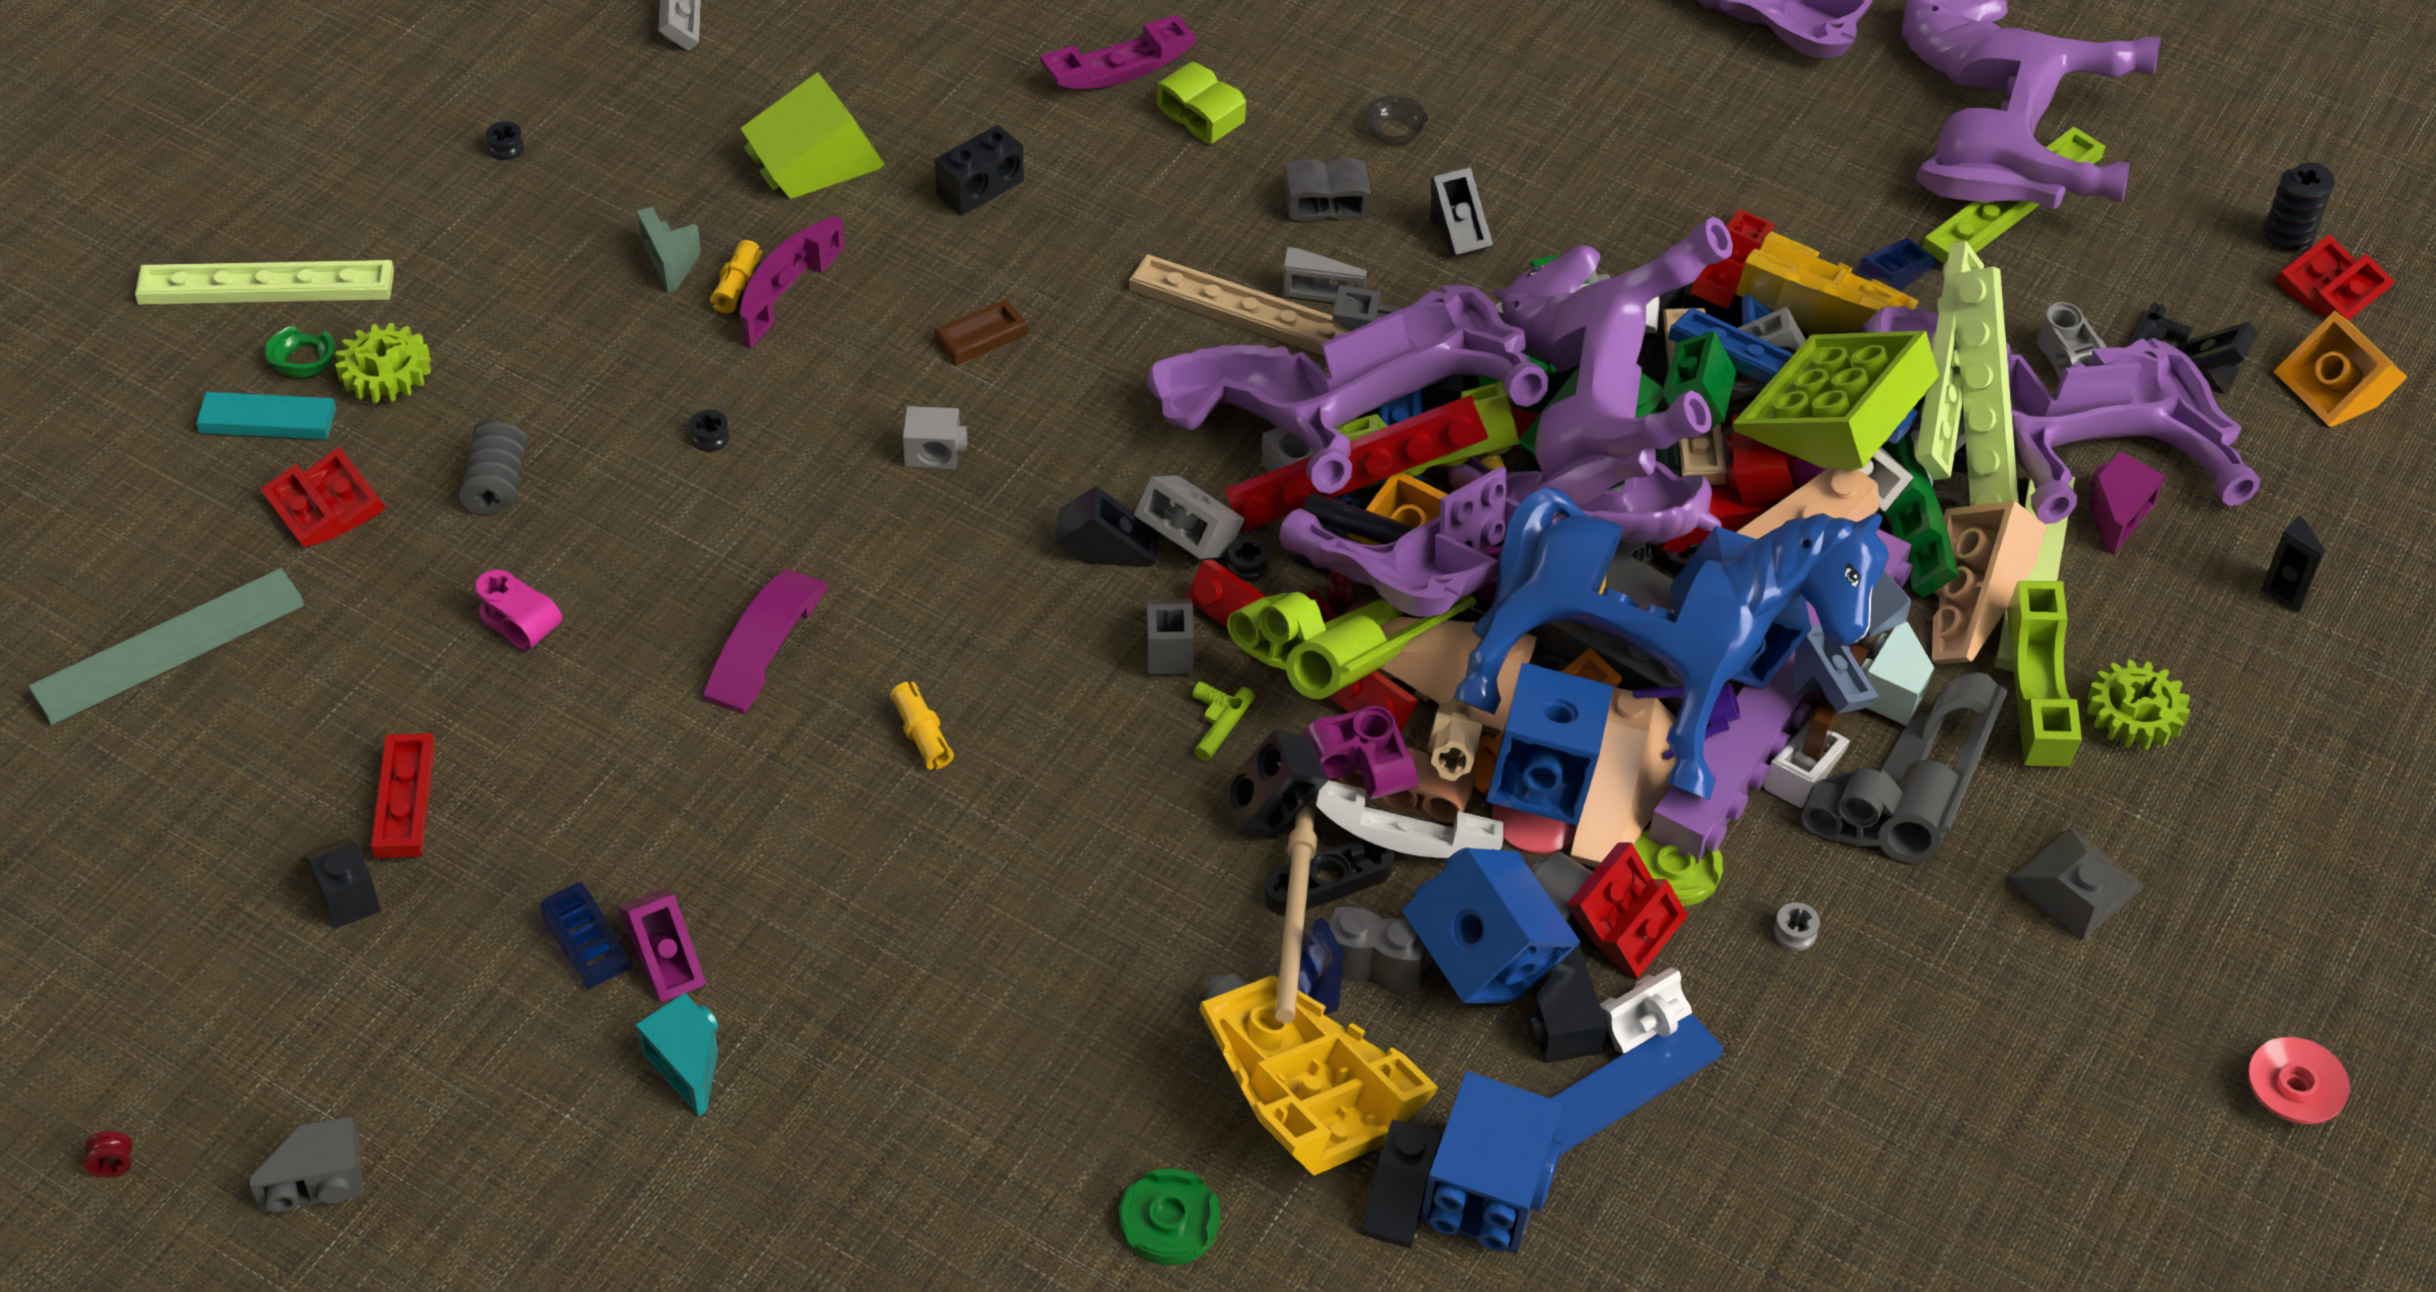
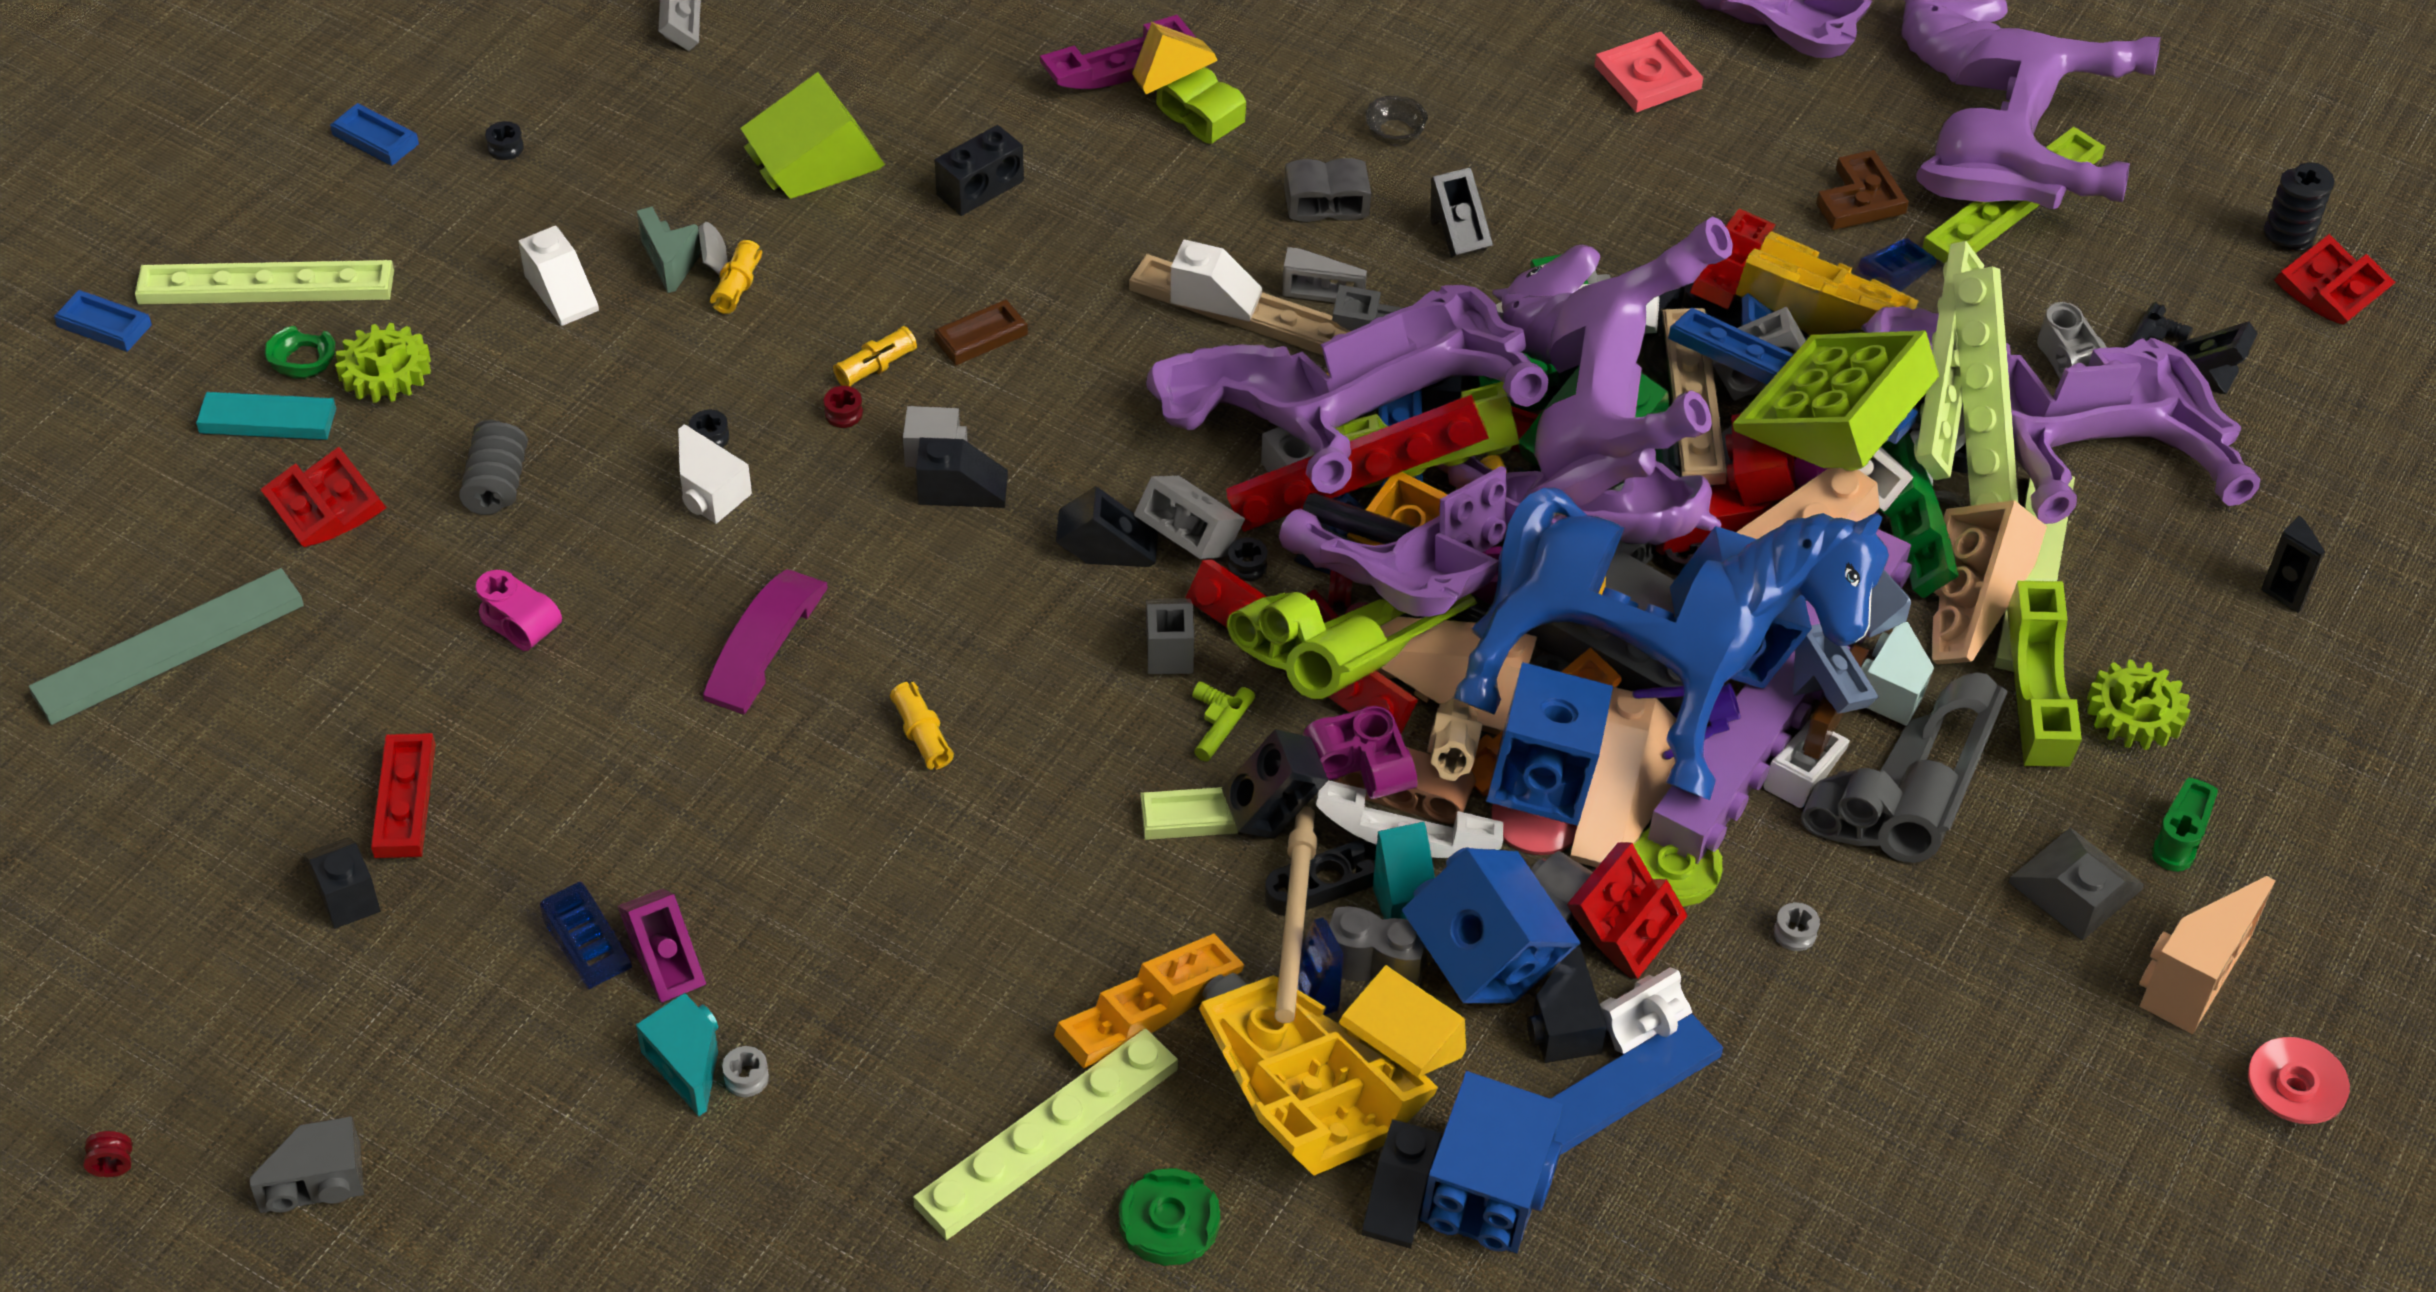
(102, 320): none -> blue tile
(374, 134): none -> blue tile
(557, 275): none -> white slope
(710, 476): none -> white slope
(712, 247): none -> light grey piece
(733, 1065): none -> light grey bush
(809, 248): magenta slope -> none
(843, 406): none -> dark red bush
(895, 344): none -> yellow pin
(958, 475): none -> black slope
(1045, 1134): none -> yellowish green plate
(1150, 1001): none -> light orange slope
(1168, 57): none -> yellow slope
(1186, 813): none -> yellowish green tile
(1212, 282): none -> white slope
(1401, 866): none -> teal slope
(1406, 1024): none -> yellow slope
(1648, 71): none -> coral plate
(1704, 368): green brick -> none
(1868, 192): none -> reddish brown plate
(2122, 498): magenta slope -> none
(2184, 825): none -> green piece
(2201, 955): none -> light nougat slope
(2339, 371): light orange slope -> none

